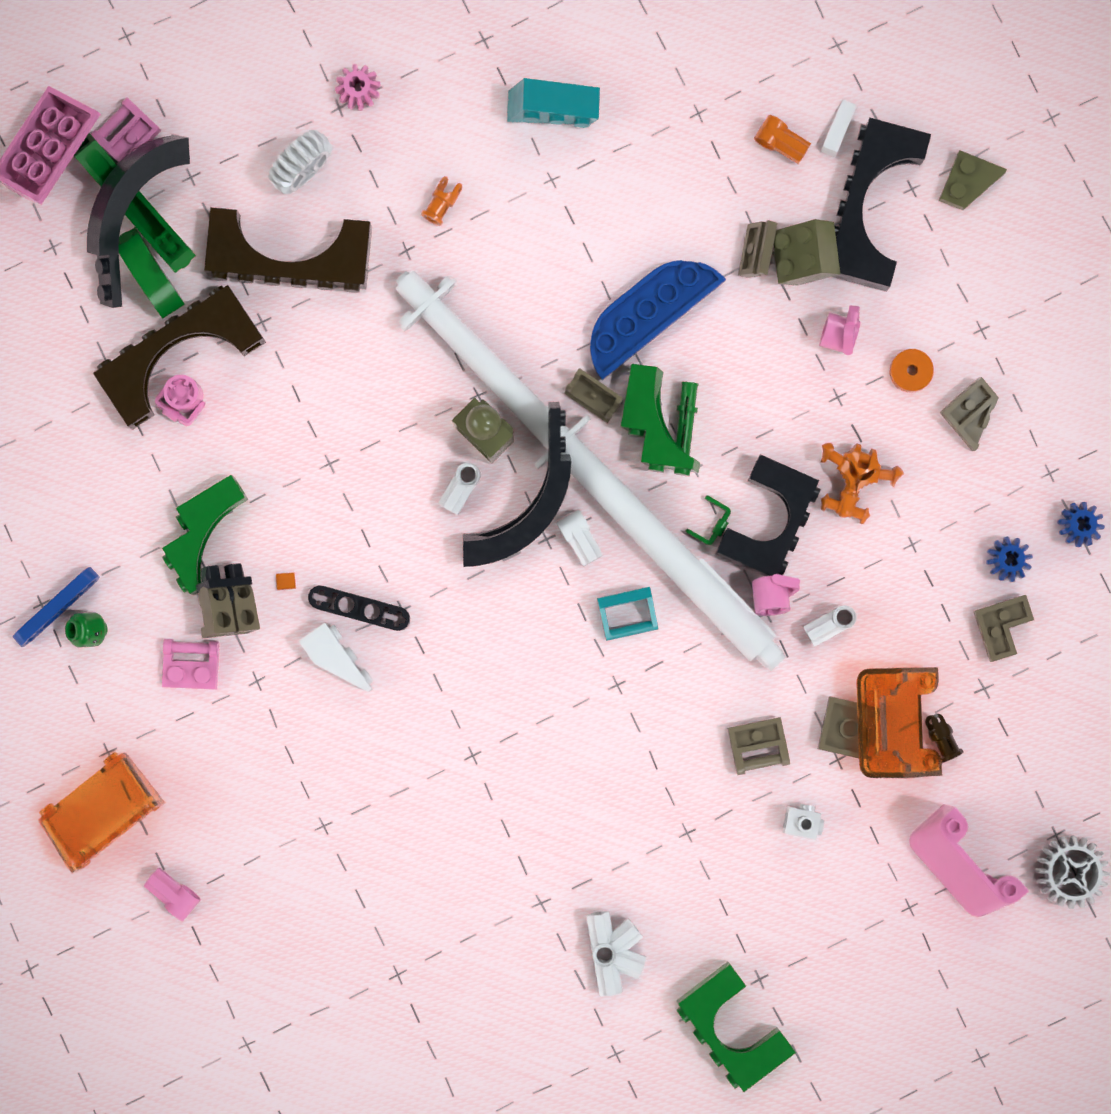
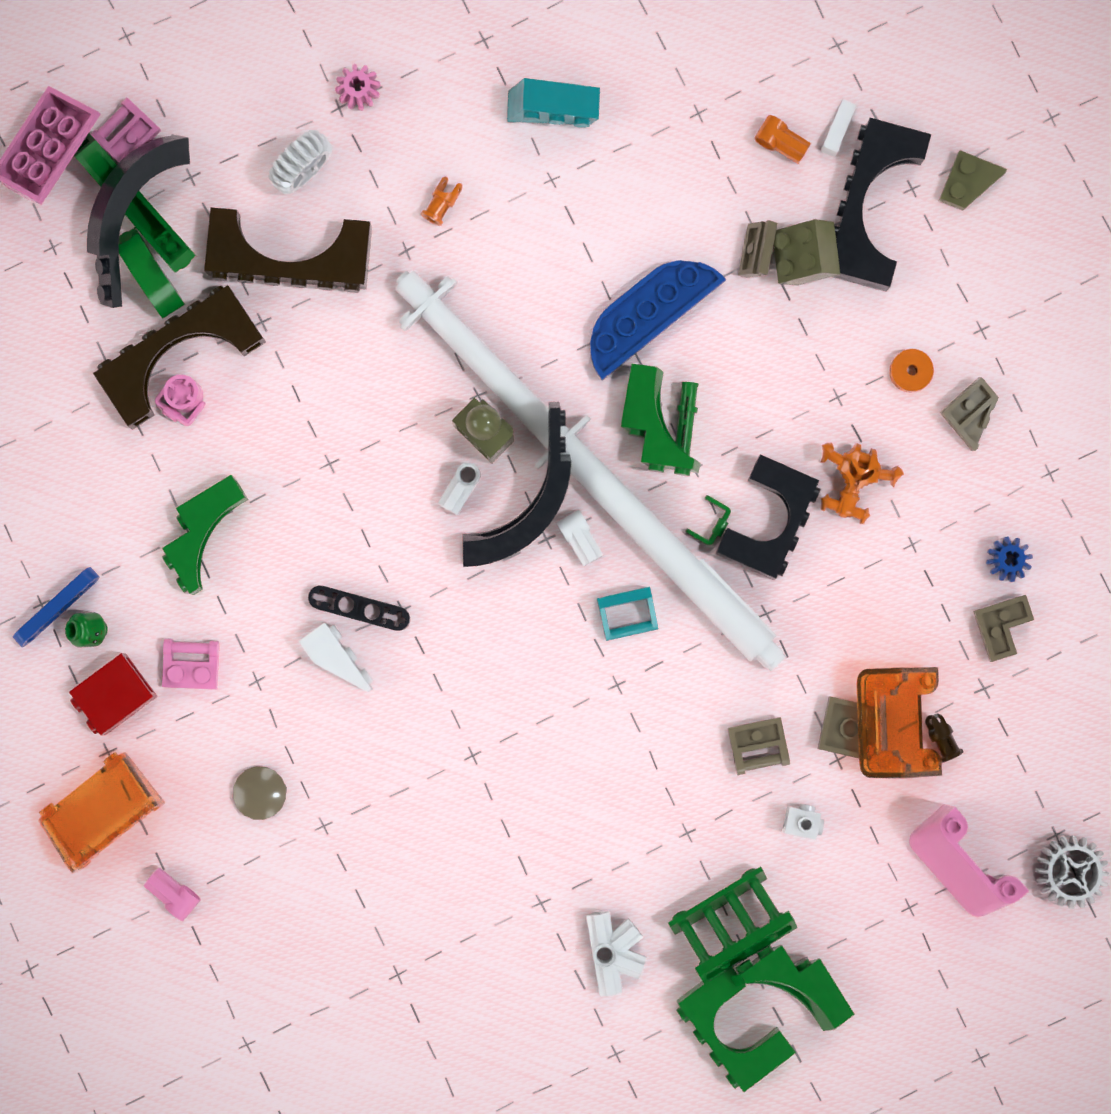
(112, 695): none -> red brick
(227, 603): dark tan hips -> none
(259, 793): none -> dark tan dish
(286, 581): orange window -> none
(593, 395): dark tan hinge -> none
(733, 951): none -> green fence
(773, 593): bright pink piece -> none
(805, 981): none -> green arch
(828, 626): white piece -> none
(841, 331): bright pink piece -> none
(1090, 523): blue gear -> none

